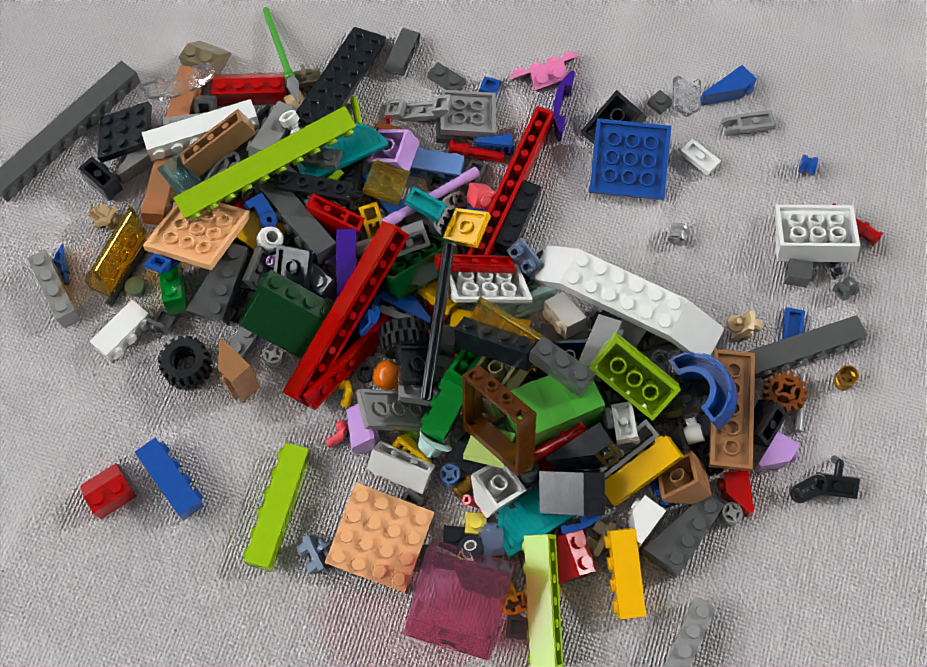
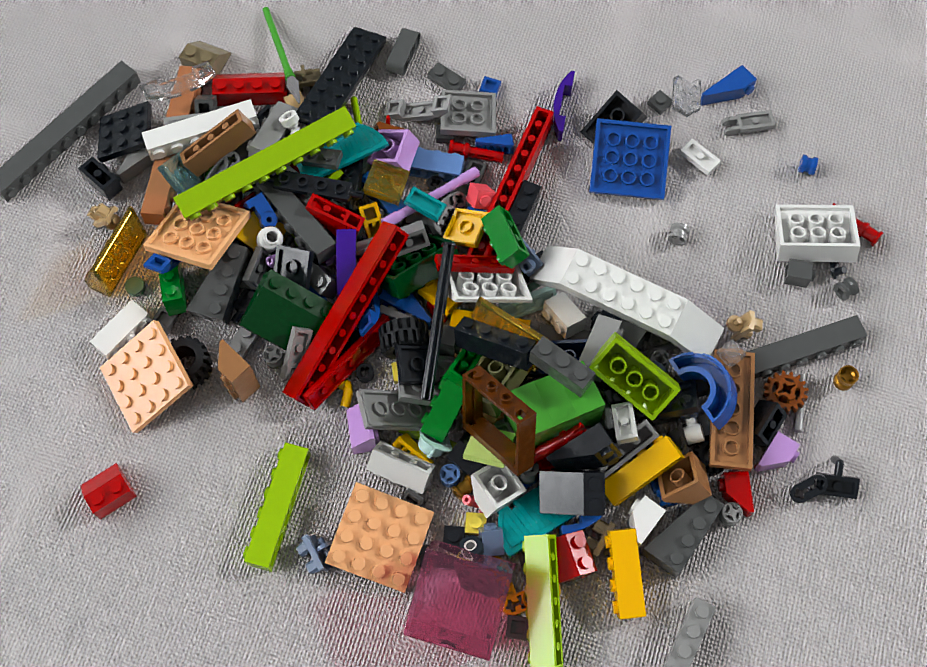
(54, 289): light grey brick -> none
(64, 270): blue hand -> none
(128, 274): black bar -> none
(146, 376): none -> light nougat plate
(169, 478): blue brick -> none
(296, 348): none -> light grey hinge
(340, 434): coral arm -> none
(386, 375): orange hair -> none
(504, 237): none -> green brick
(546, 74): bright pink bracket -> none
(731, 353): none -> clear plate
(793, 322): blue tile -> none

